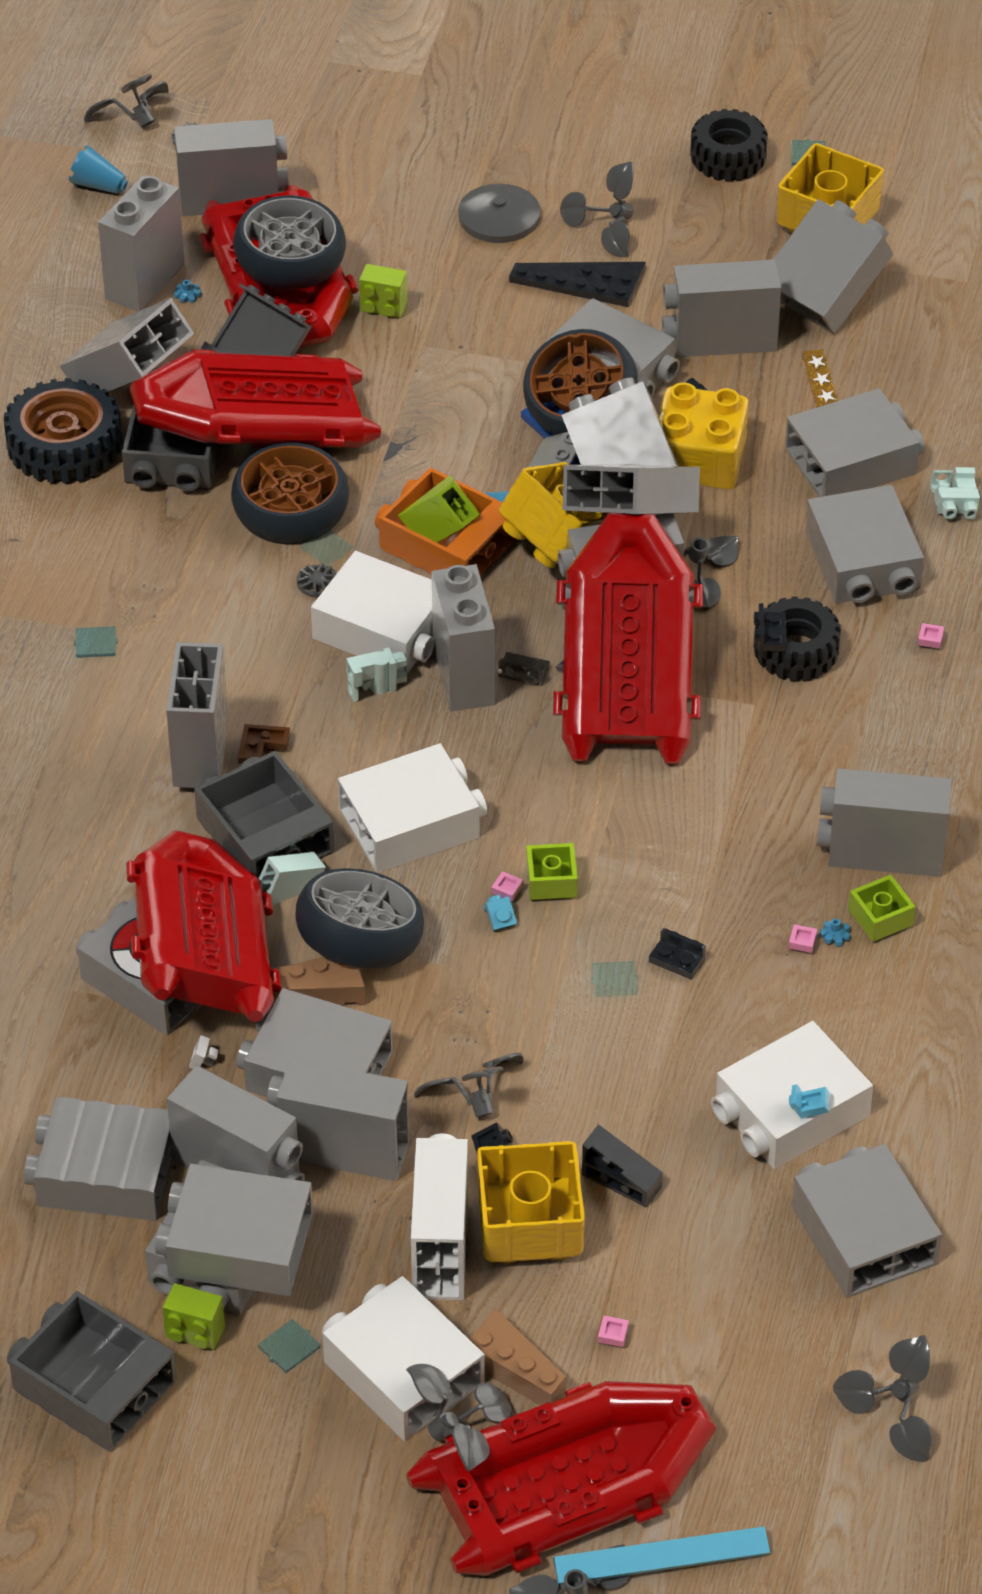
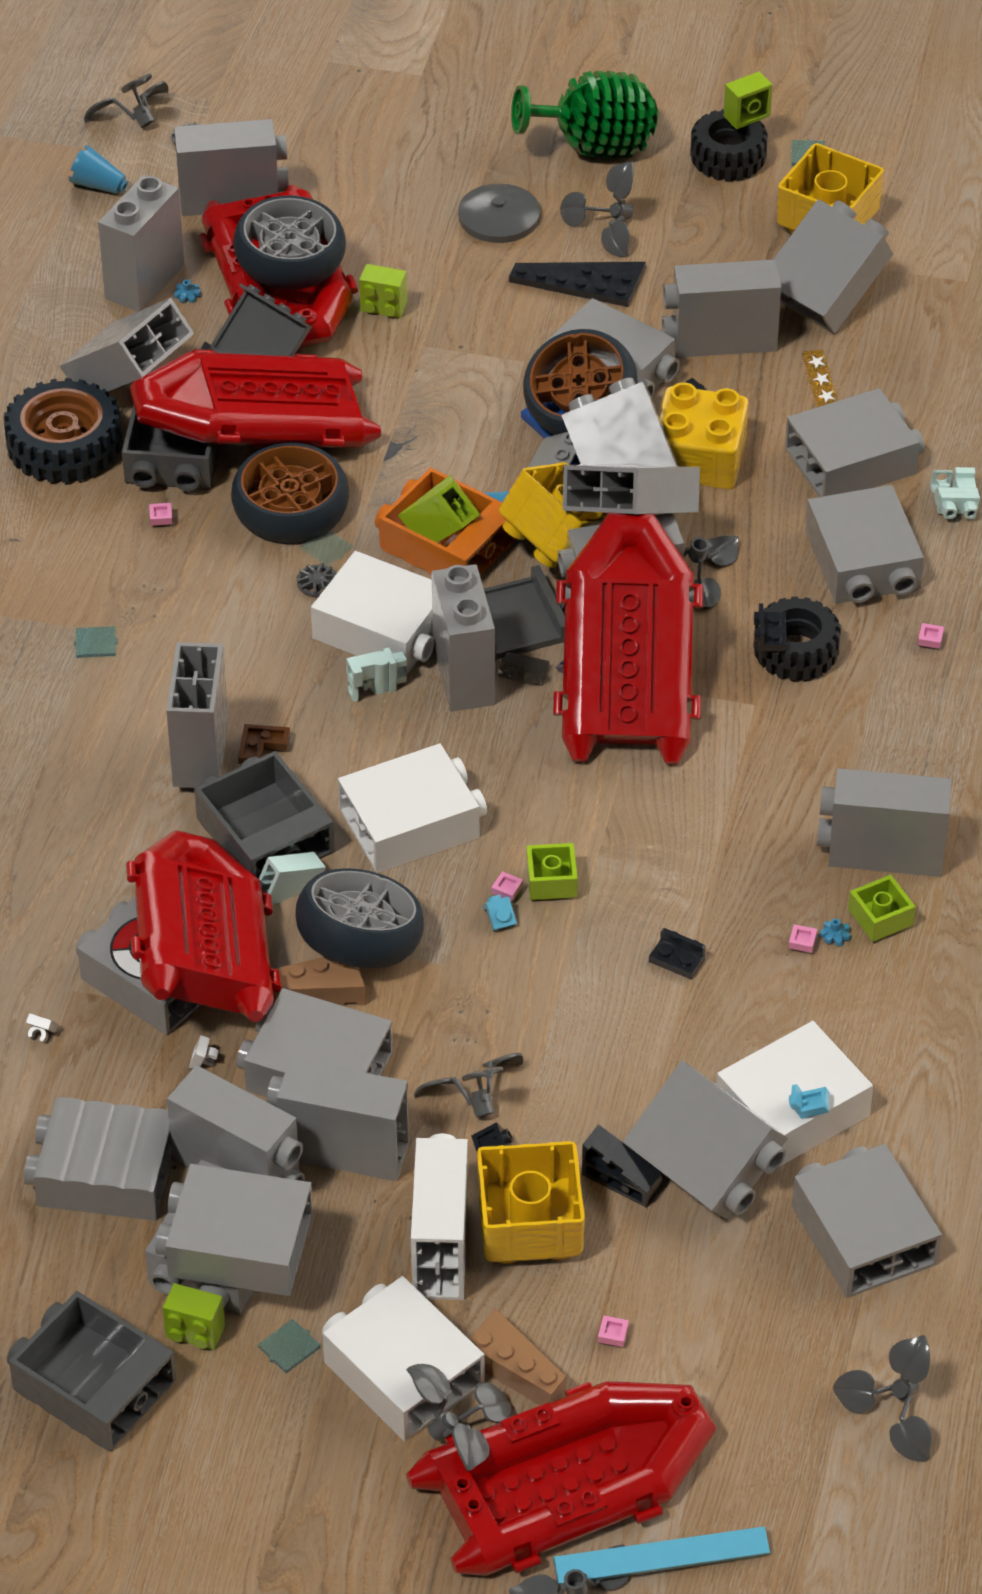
(40, 1024): none -> white tile
(160, 514): none -> bright pink plate
(525, 615): none -> dark grey panel
(598, 115): none -> green plant
(614, 978): clear light blue piece -> none
(707, 1141): none -> light grey brick
(747, 100): none -> lime brick

